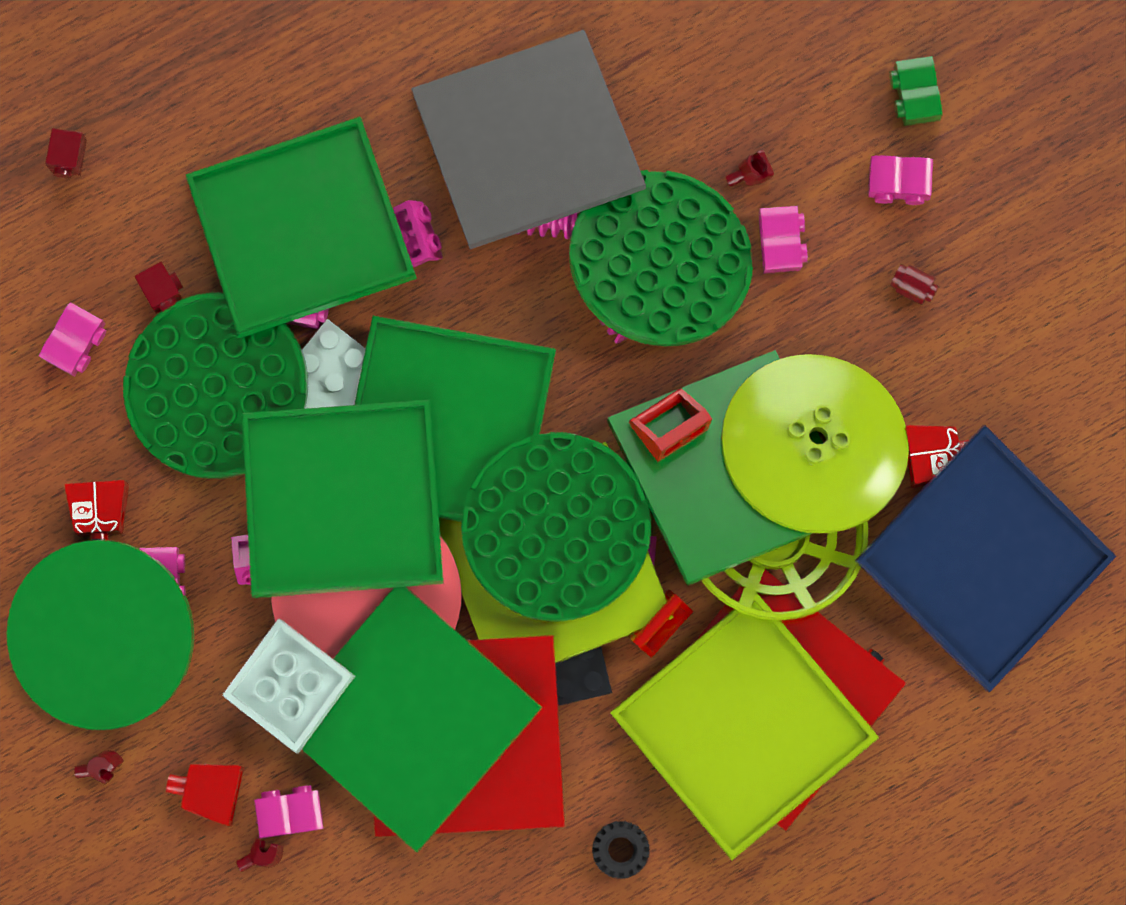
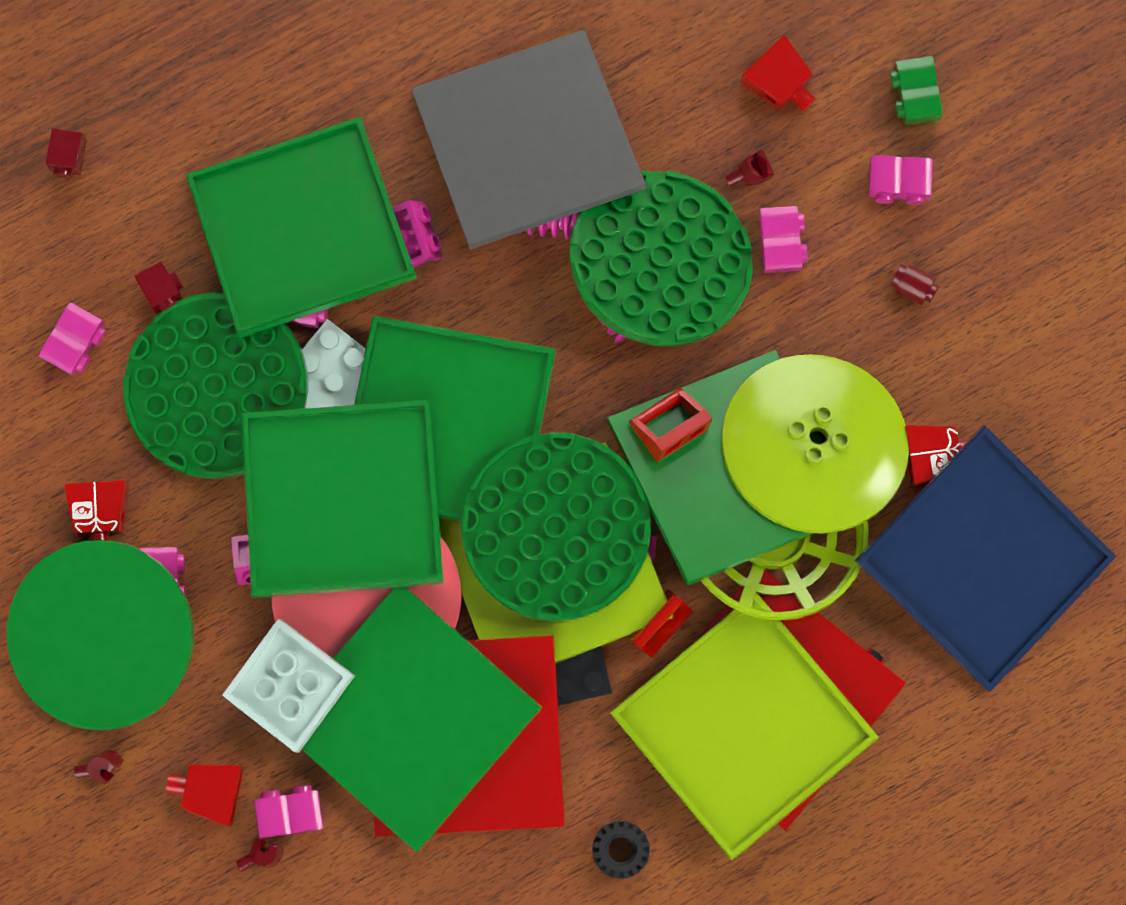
(780, 77): none -> red torso

